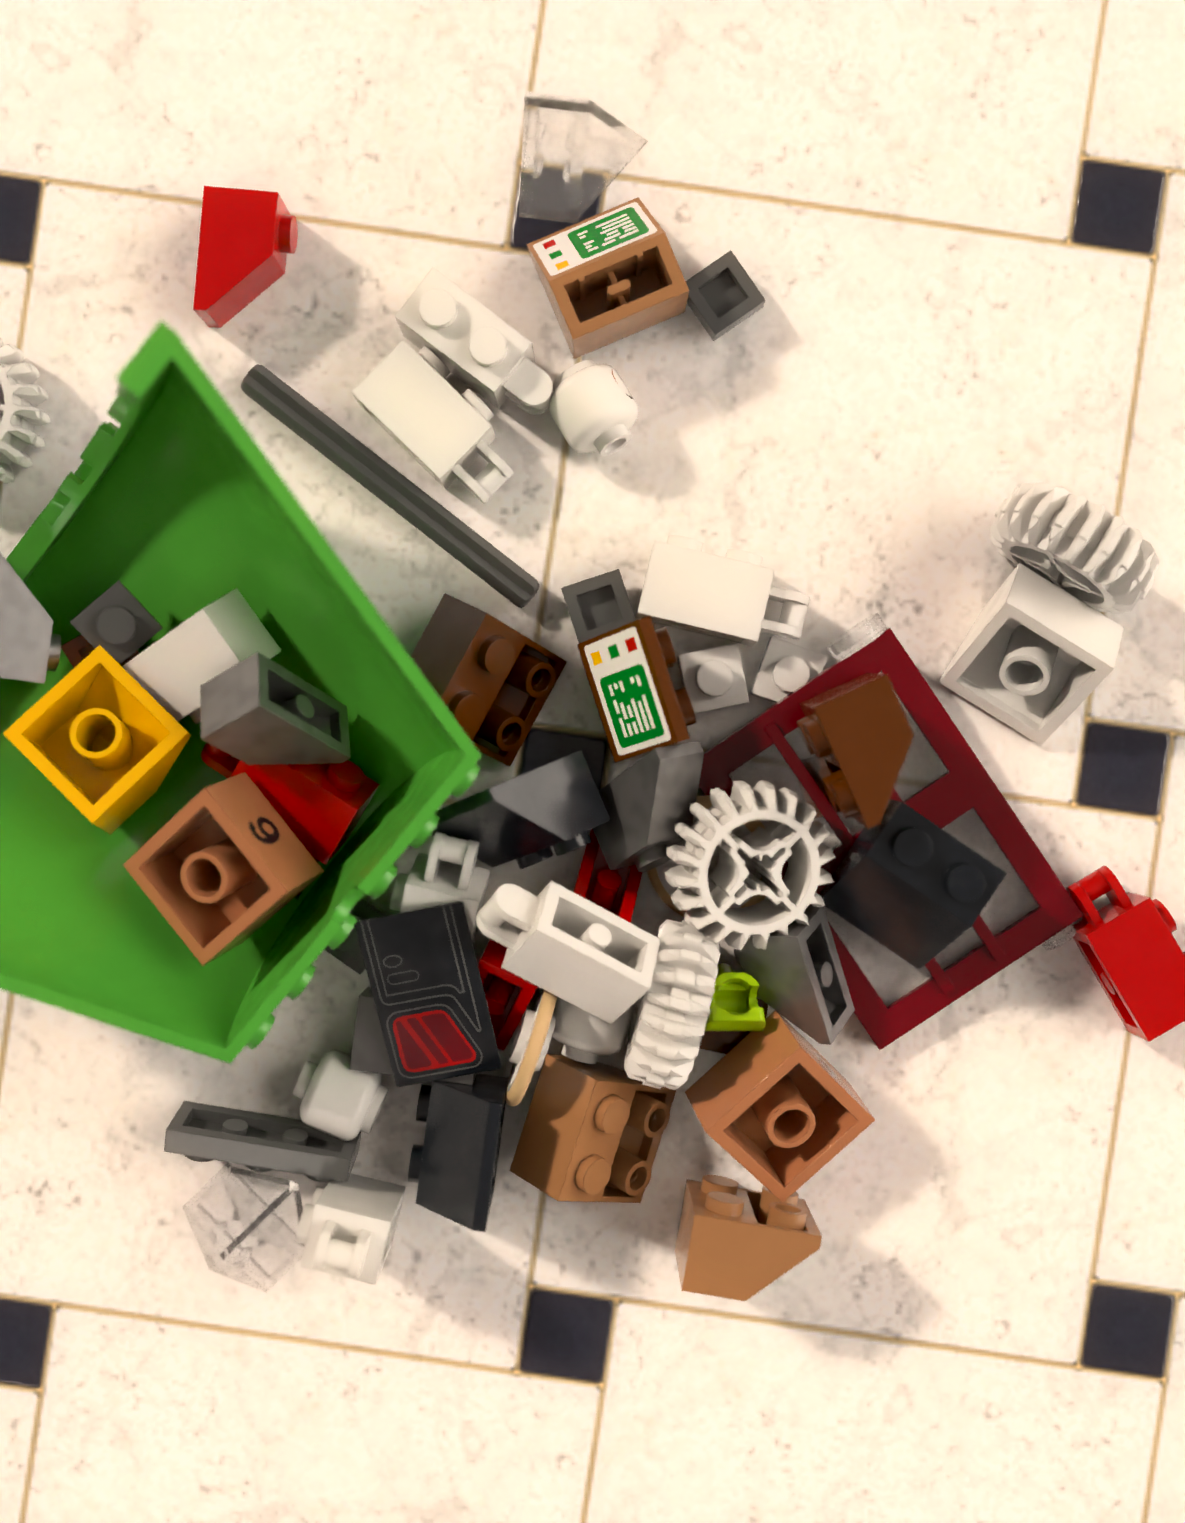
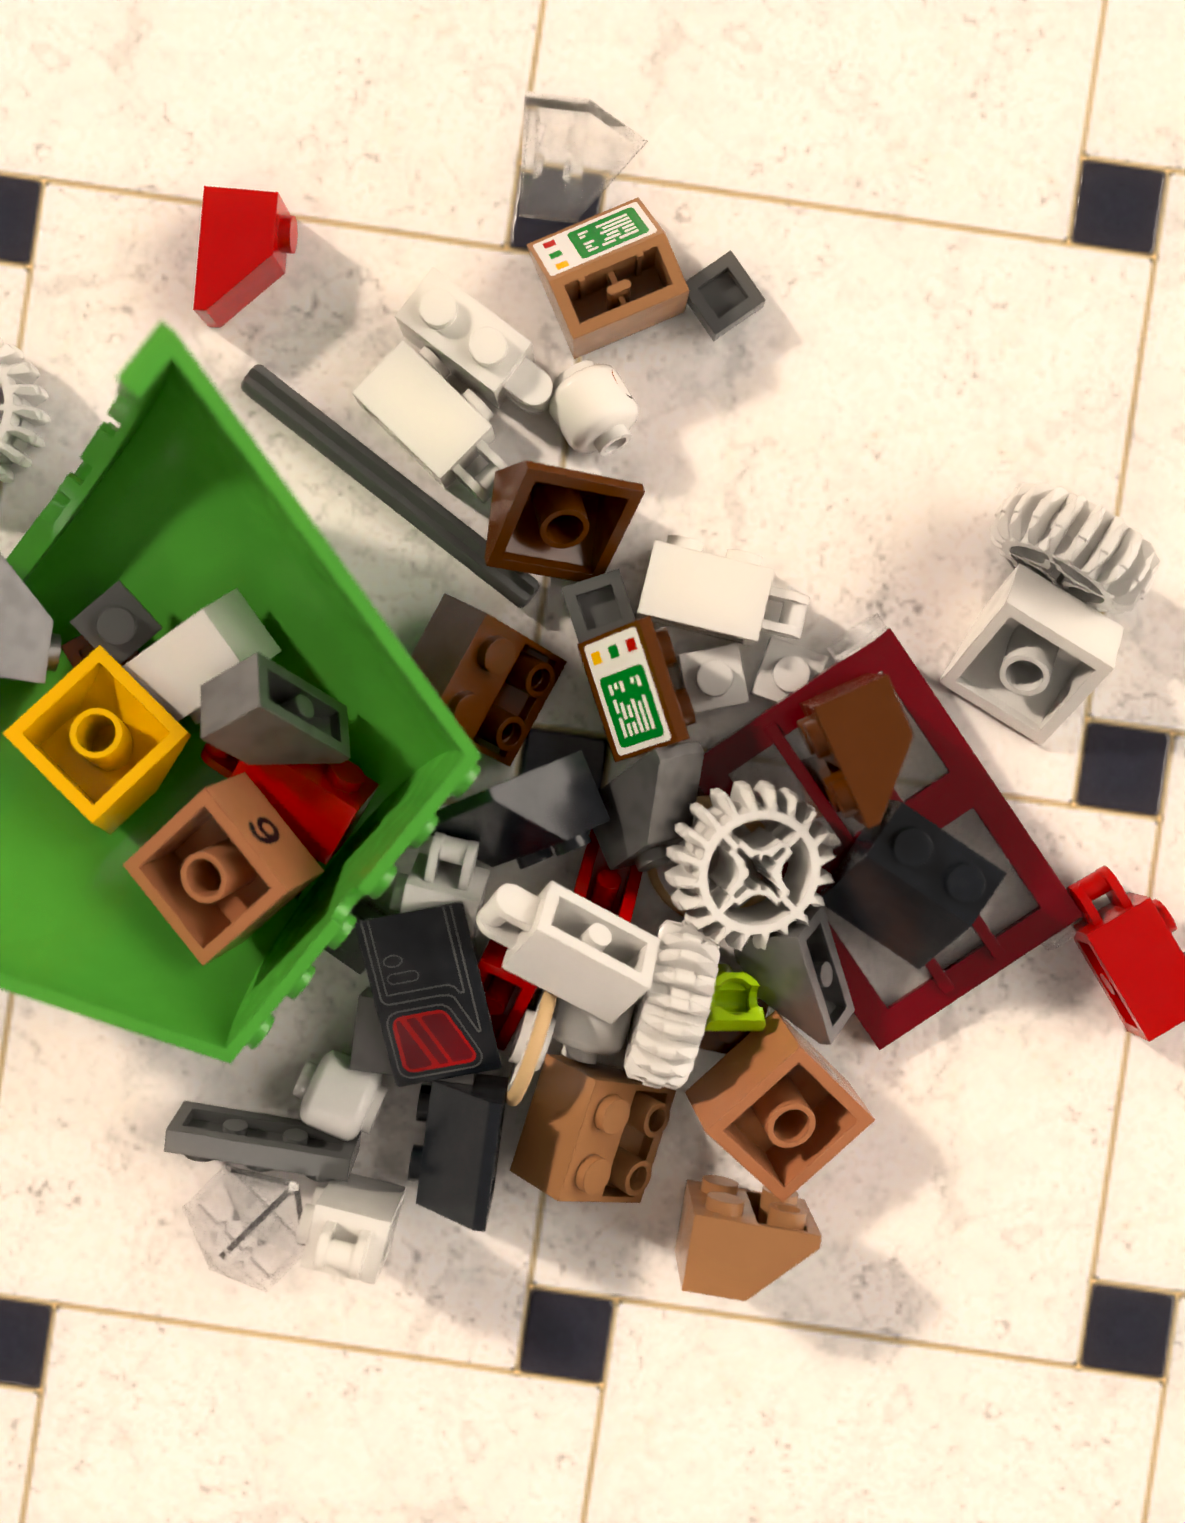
(557, 520): none -> reddish brown slope

